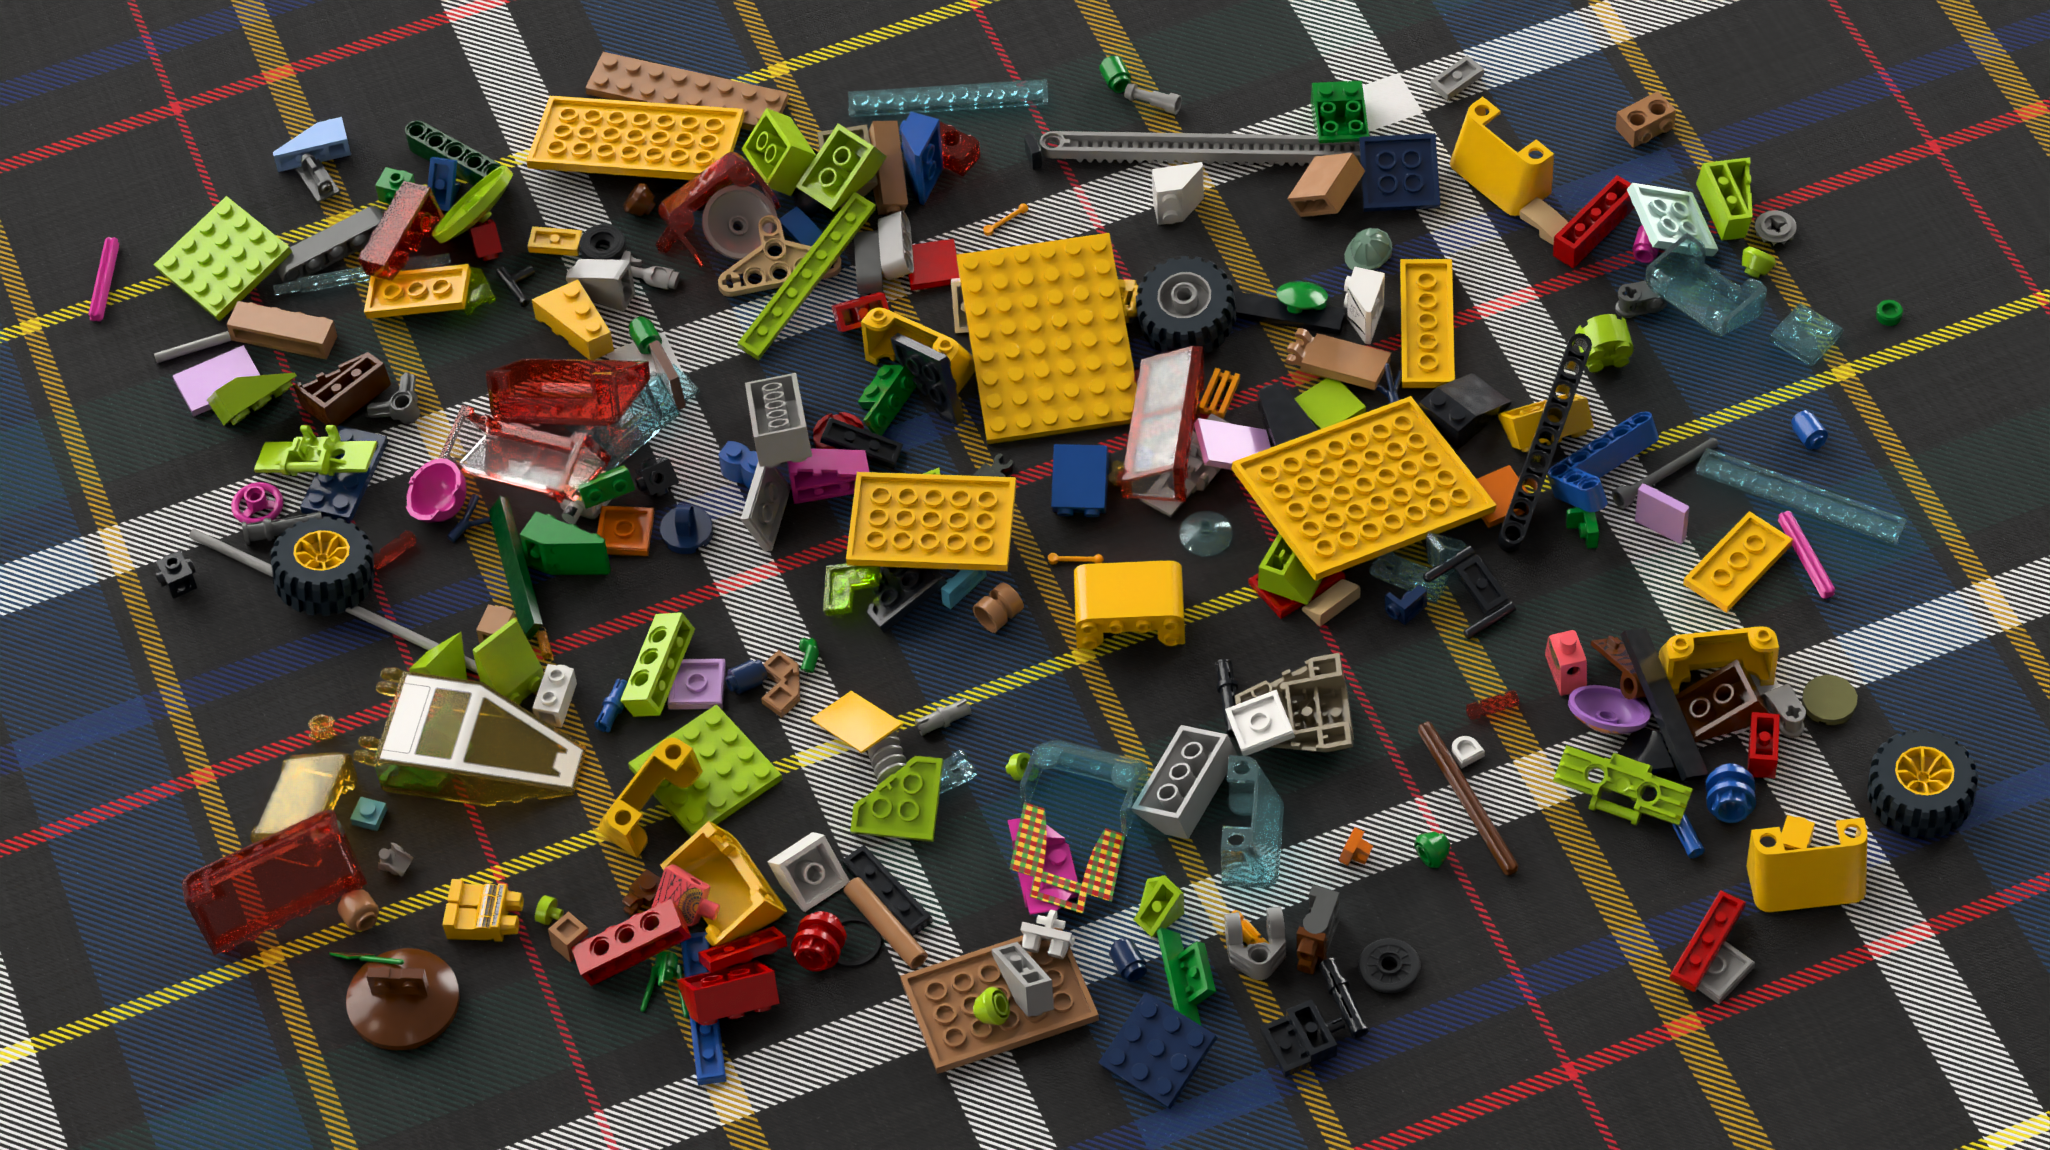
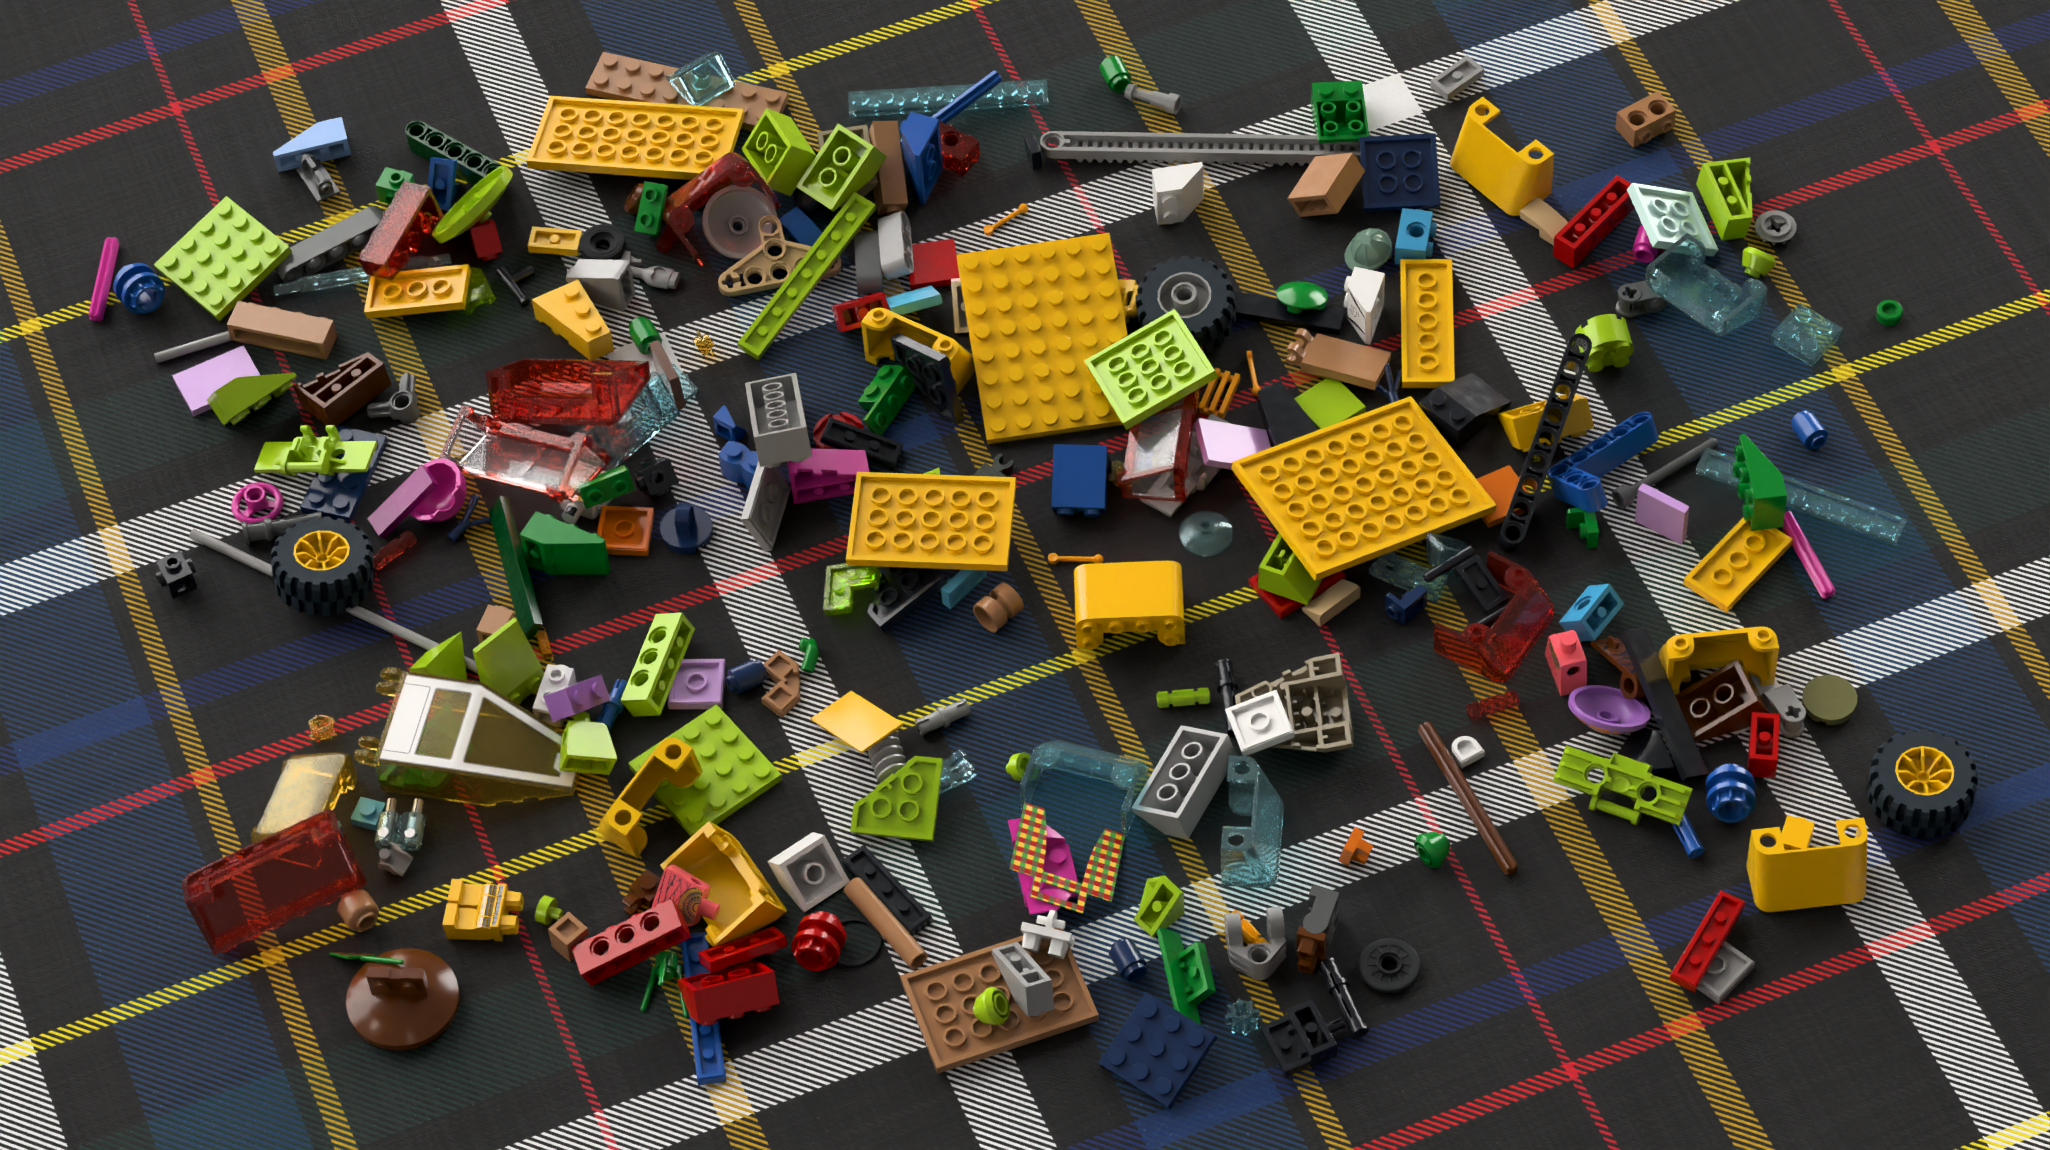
(139, 288): none -> blue piece
(402, 501): none -> tile
(403, 829): none -> clear light blue piece
(577, 698): none -> medium lavender brick
(586, 747): none -> lime torso
(651, 209): none -> green bracket
(702, 78): none -> clear light blue slope
(704, 343): none -> clear yellow plate
(726, 427): none -> blue slope
(914, 300): none -> medium azure tile
(968, 97): none -> blue axle
(1151, 369): none -> lime plate
(1183, 697): none -> lime axle
(1242, 1016): none -> clear light blue gear
(1256, 388): none -> light orange hinge
(1415, 235): none -> dark azure brick
(1500, 649): none -> clear red windscreen
(1592, 612): none -> dark azure brick
(1759, 486): none -> green slope

